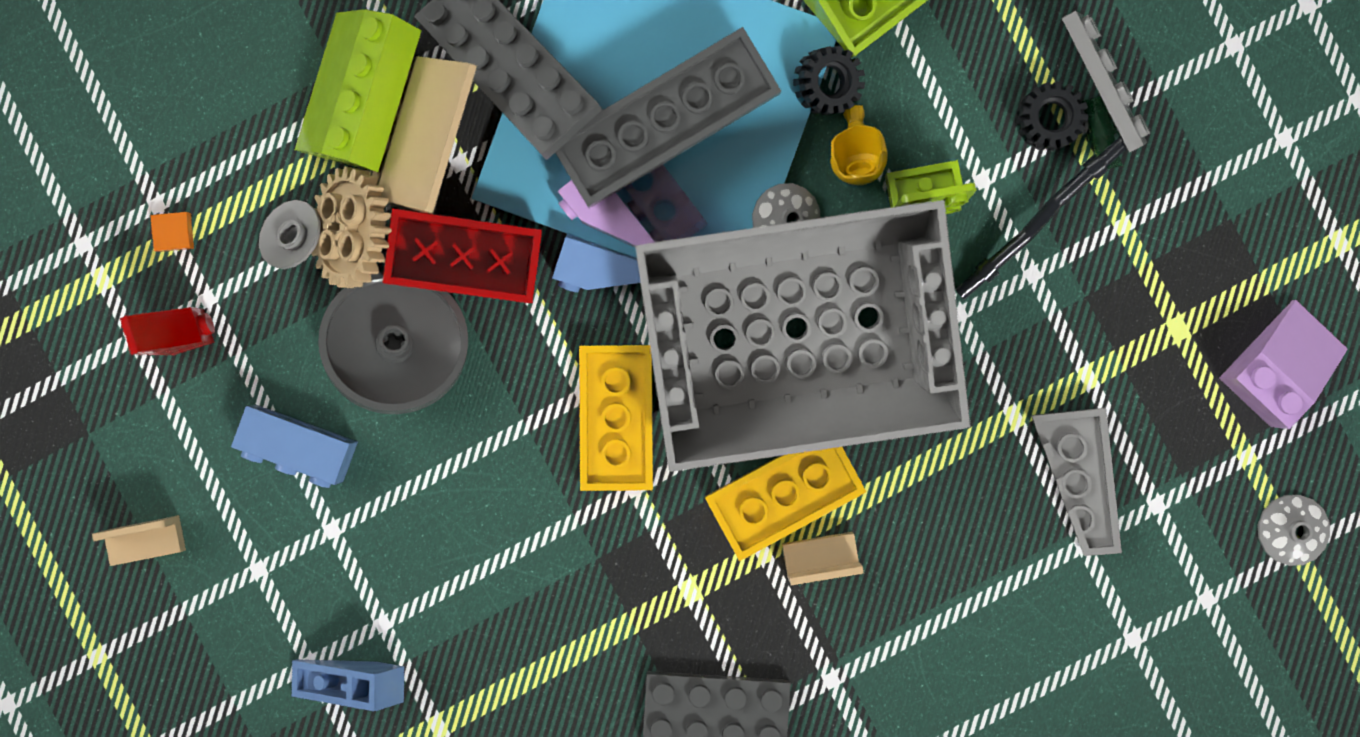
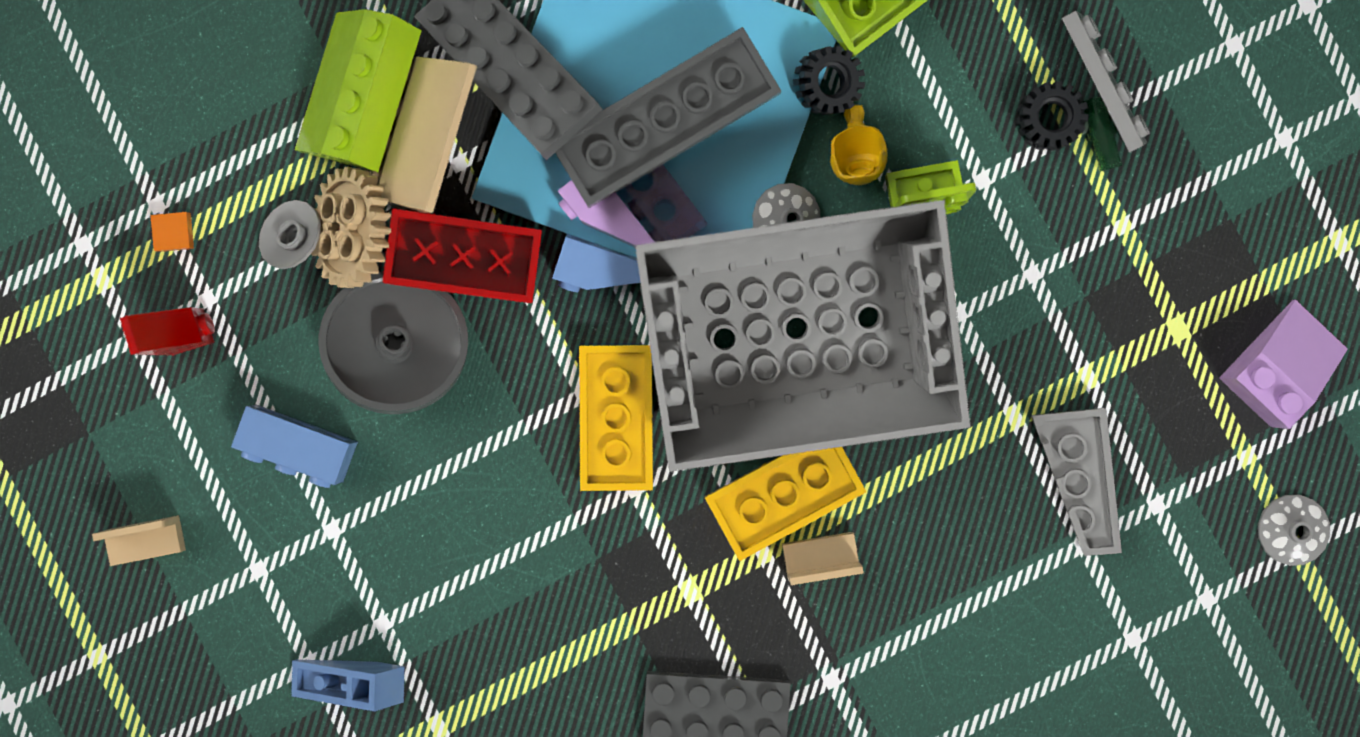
(1093, 168): black bar -> none

